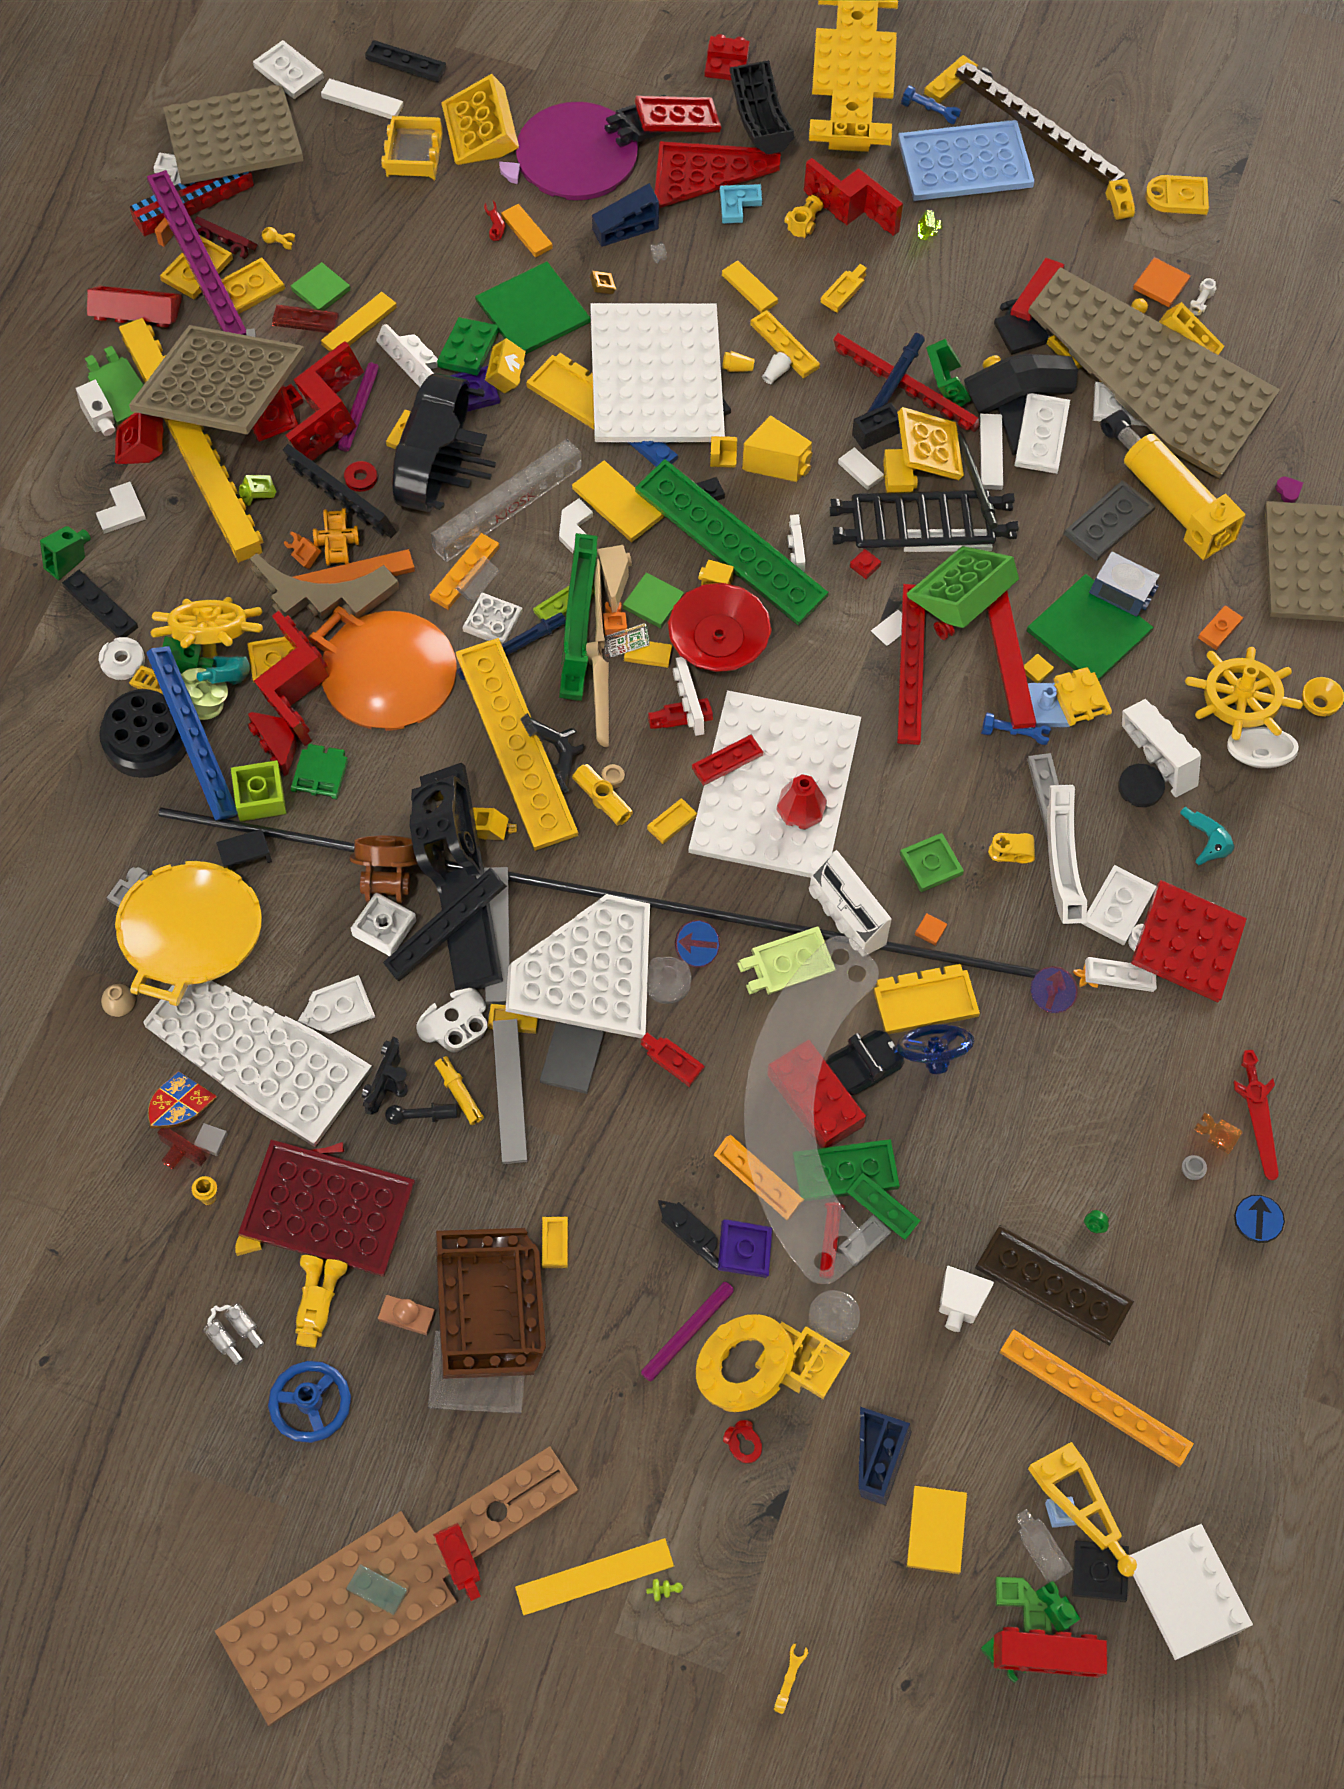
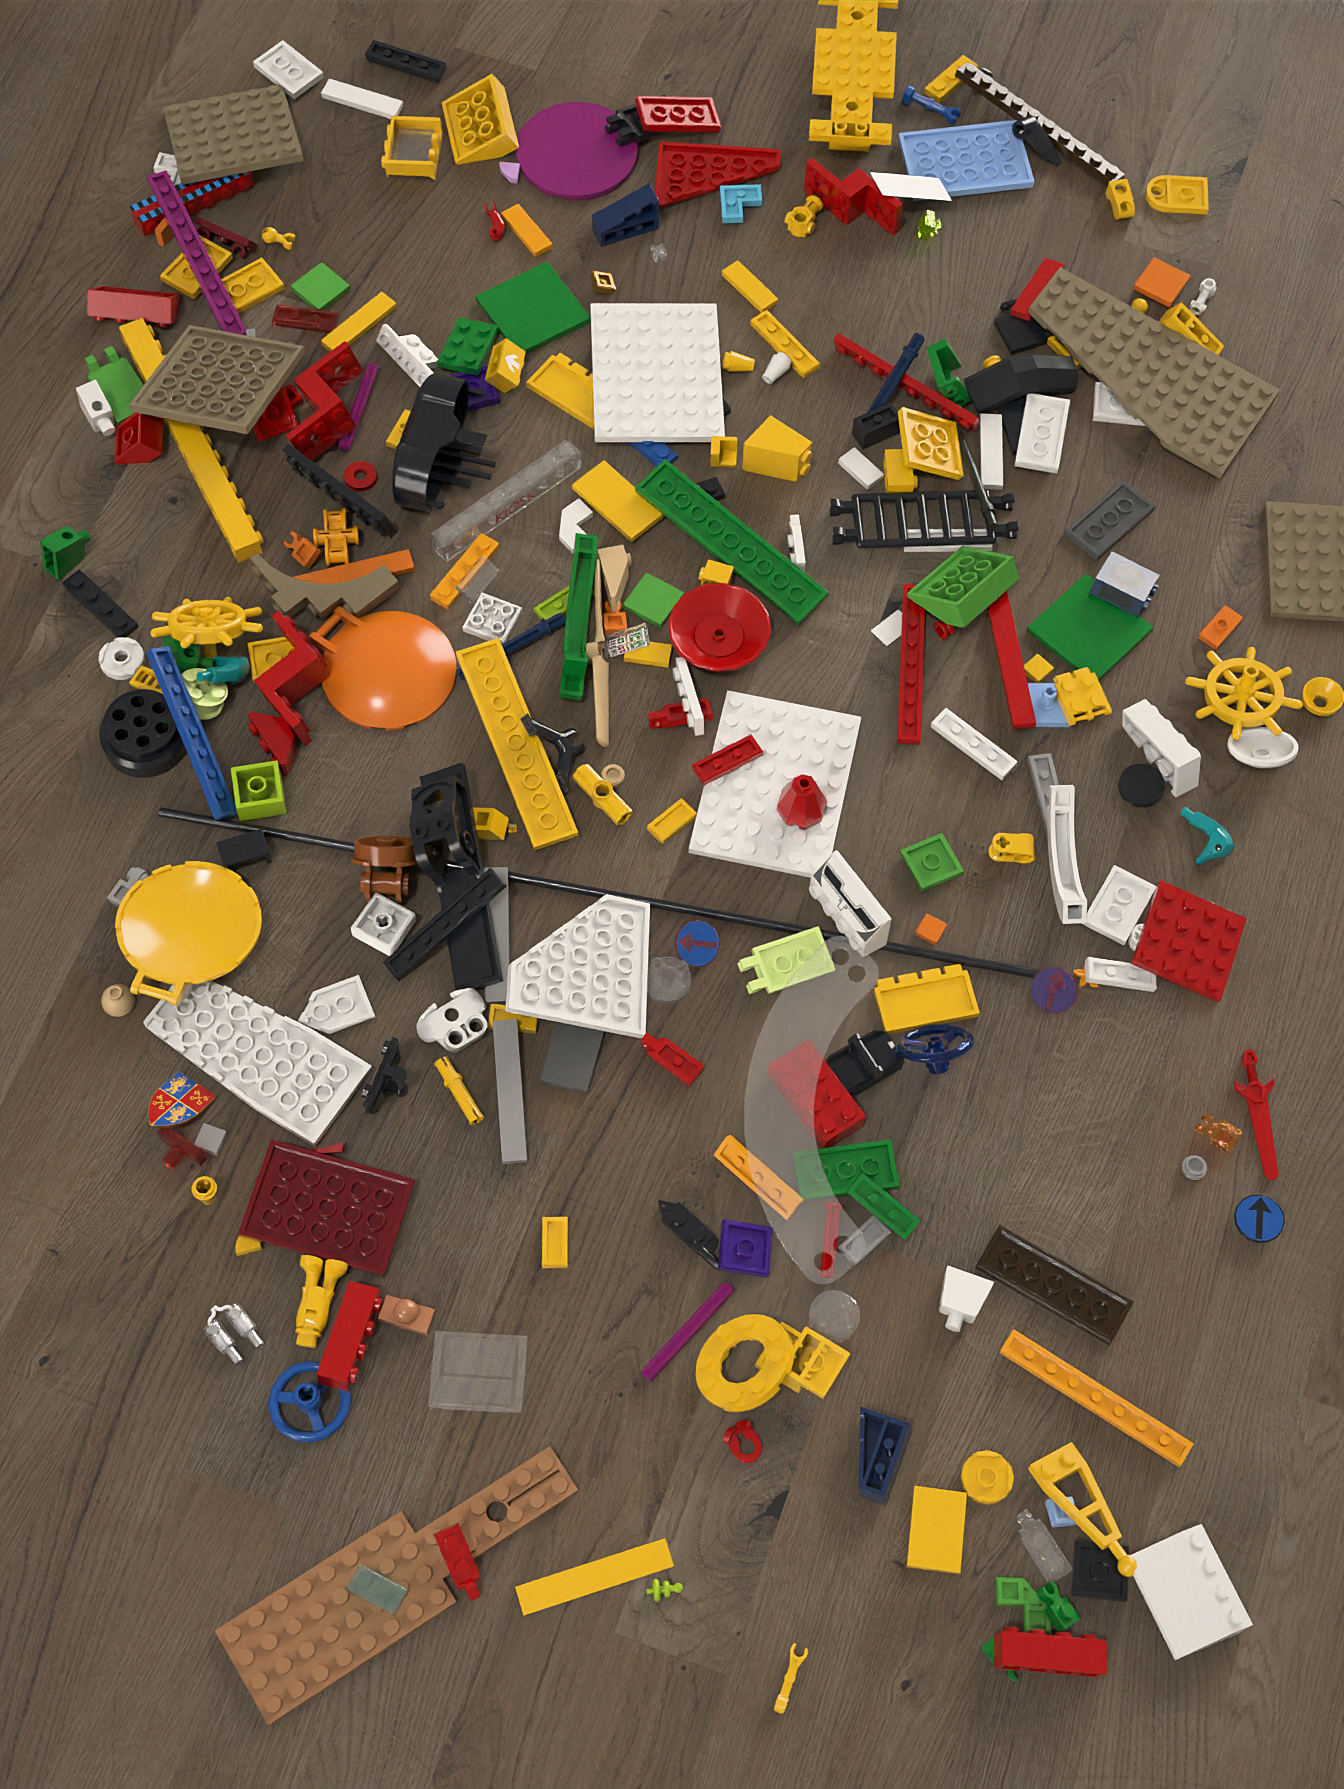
(124, 513): white tile -> none
(256, 487): lime bracket -> none
(320, 771): green plate -> none
(348, 1336): none -> red brick
(396, 1114): black pin -> none
(489, 1303): reddish brown slope -> none
(724, 54): red plate -> none
(760, 107): black piece -> none
(844, 288): yellow hinge -> none
(865, 564): red plate -> none
(910, 186): none -> white sticker
(973, 744): none -> white plate
(986, 1477): none -> yellow tile
(1036, 136): none -> black piece
(1036, 733): blue piece -> none
(1097, 1221): green plate -> none
(1208, 520): yellow piece -> none
(1289, 489): magenta tile -> none

